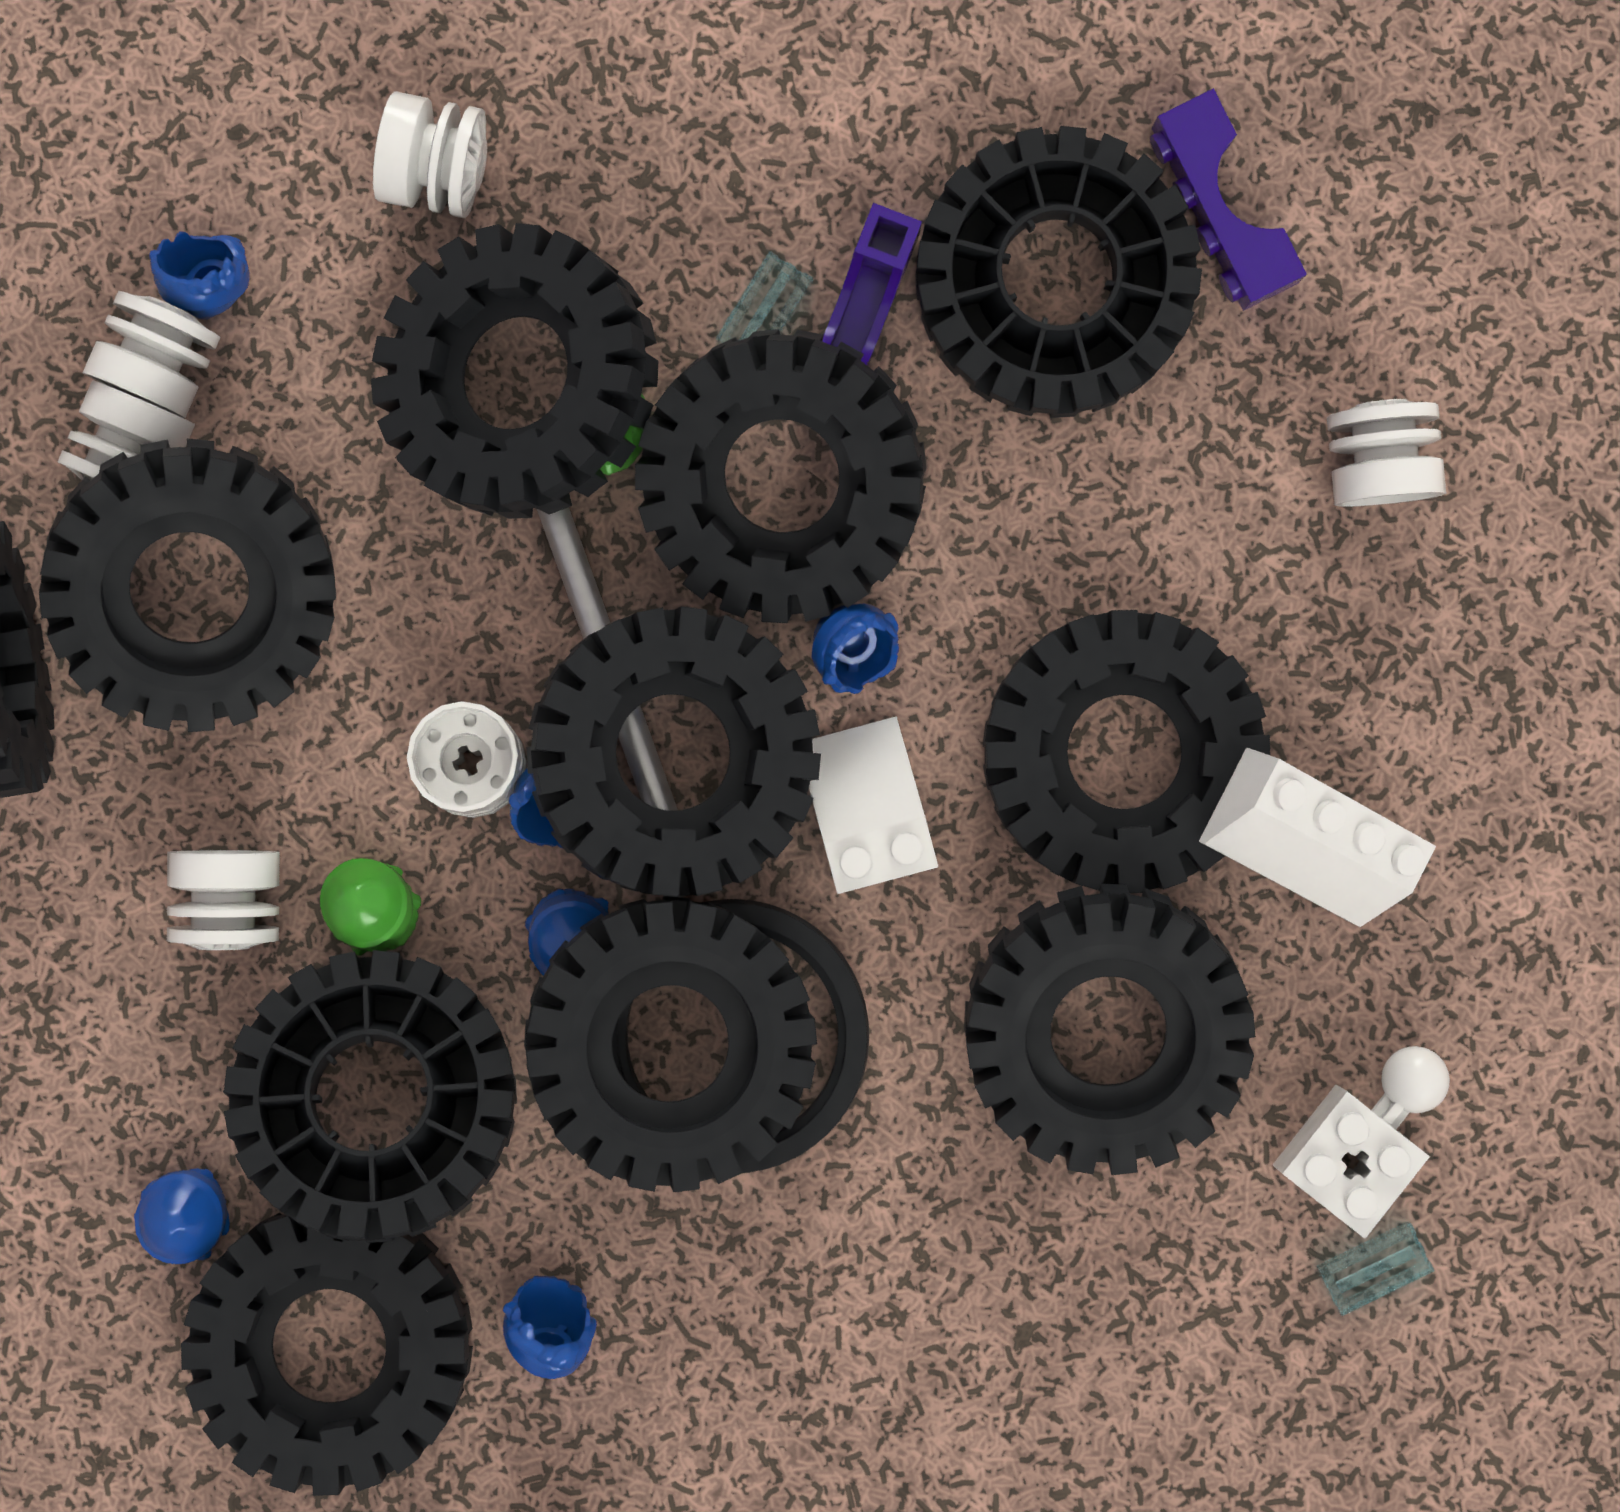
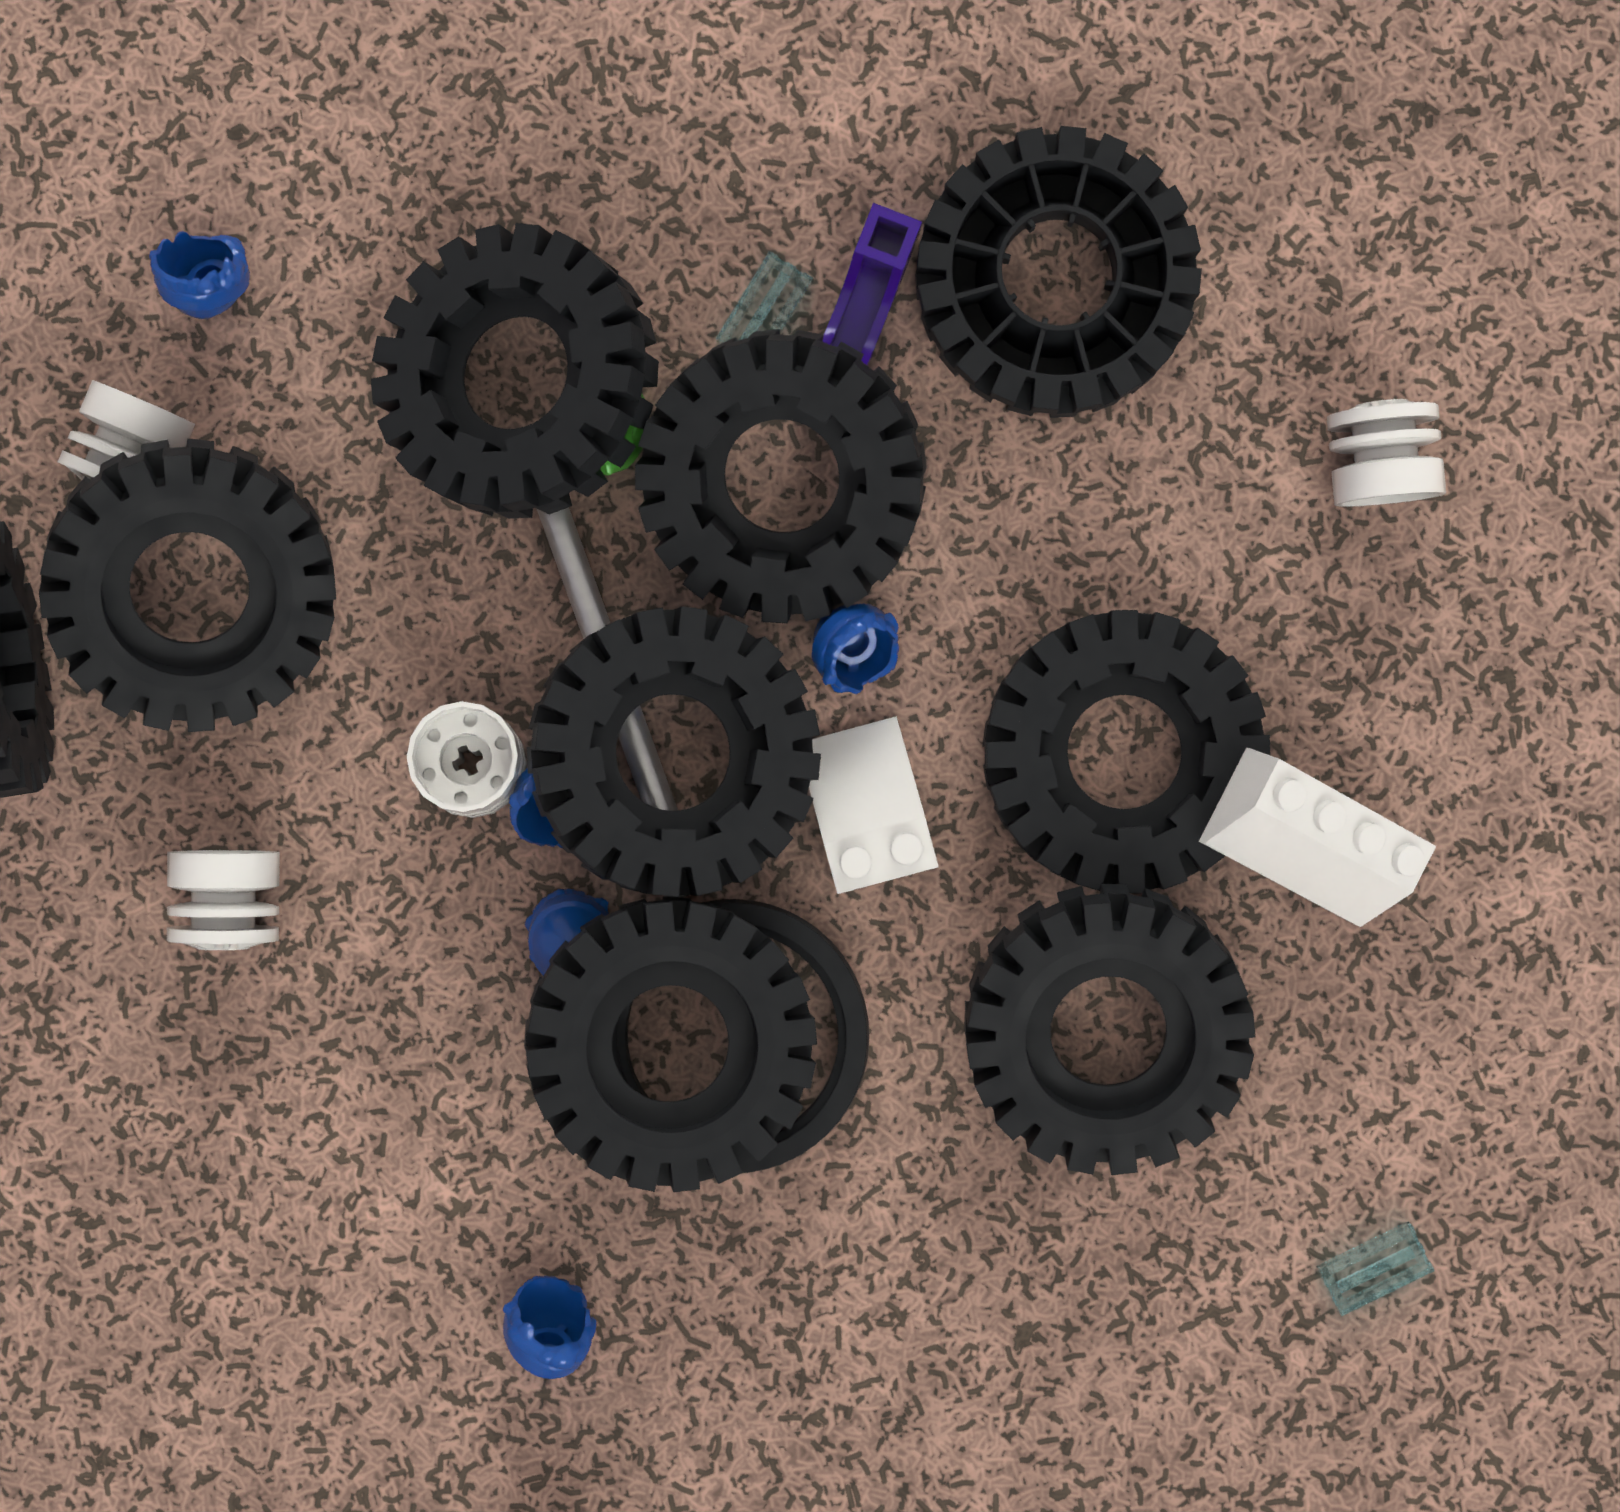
(152, 353): white wheel -> none
(182, 1216): blue hair -> none
(314, 1439): black tyre -> none
(369, 905): bright green hair -> none
(391, 1188): black tyre -> none
(440, 156): white wheel -> none
(1253, 259): dark purple arch -> none
(1412, 1083): white brick -> none

